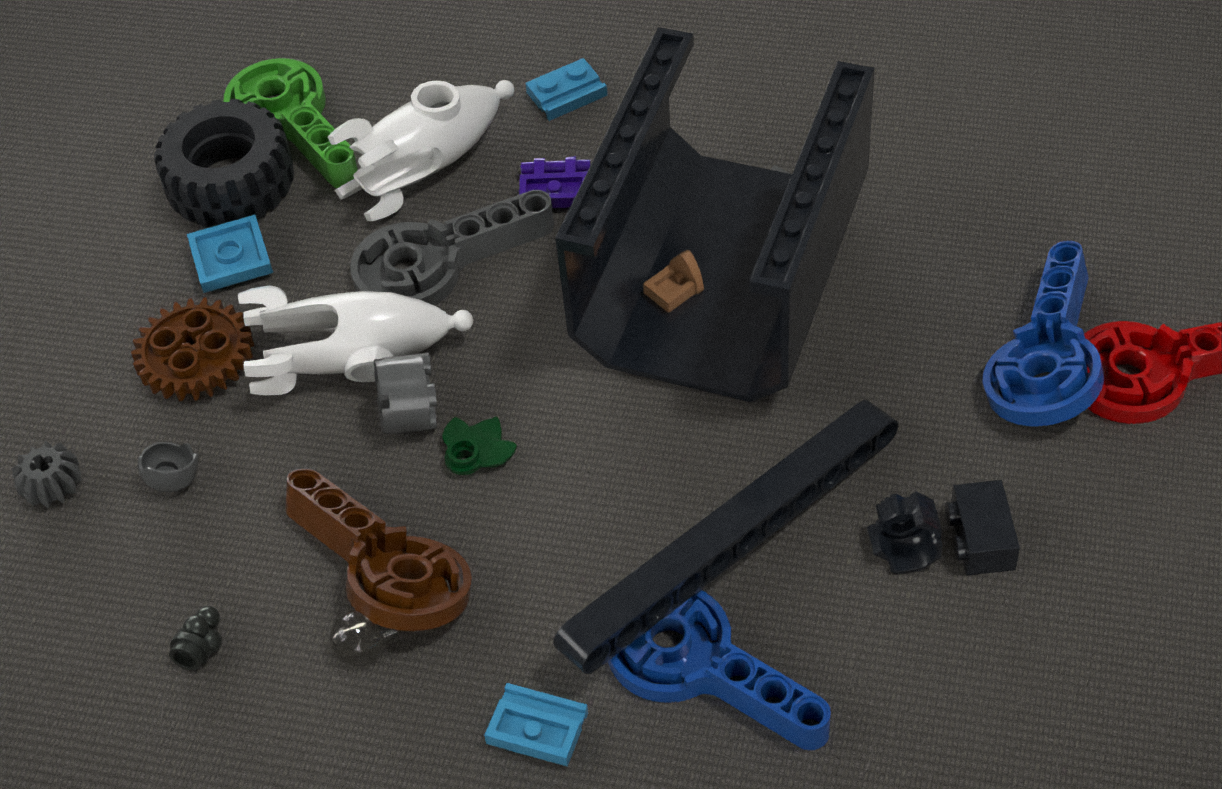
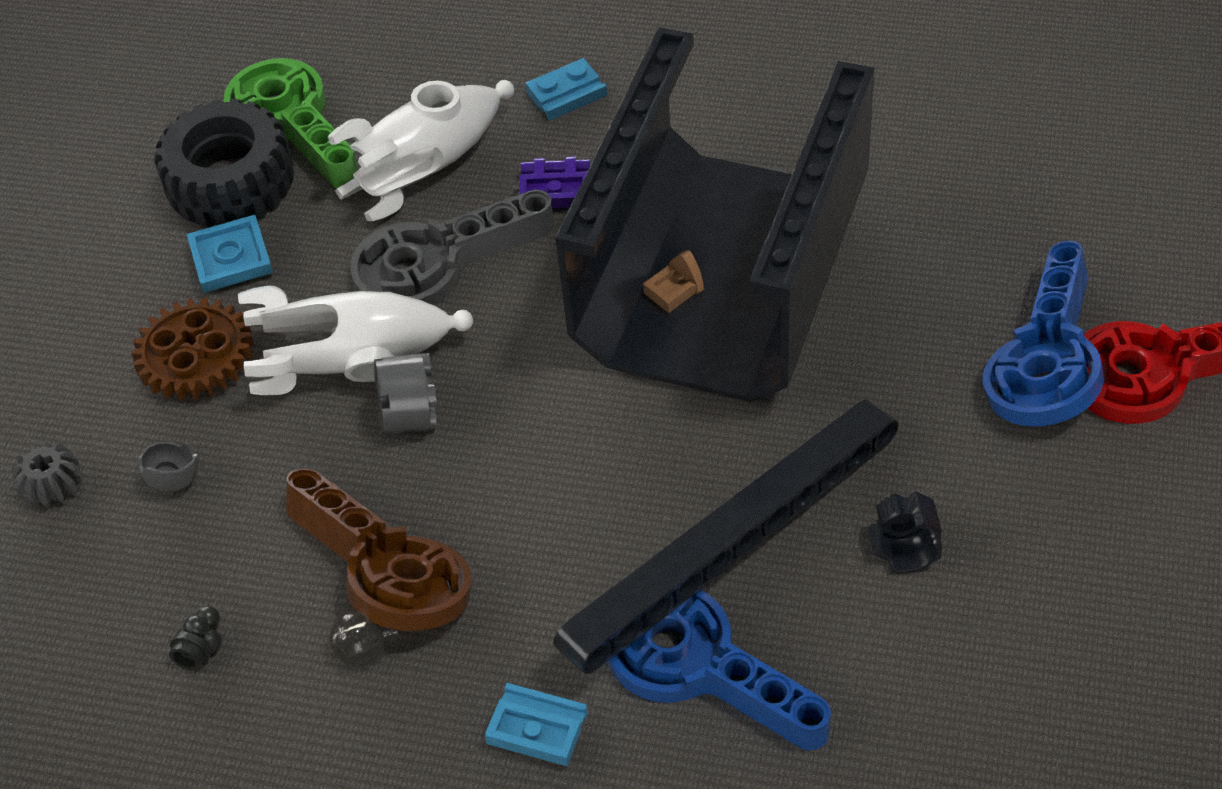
(479, 444): dark green plate -> none
(983, 528): black brick -> none

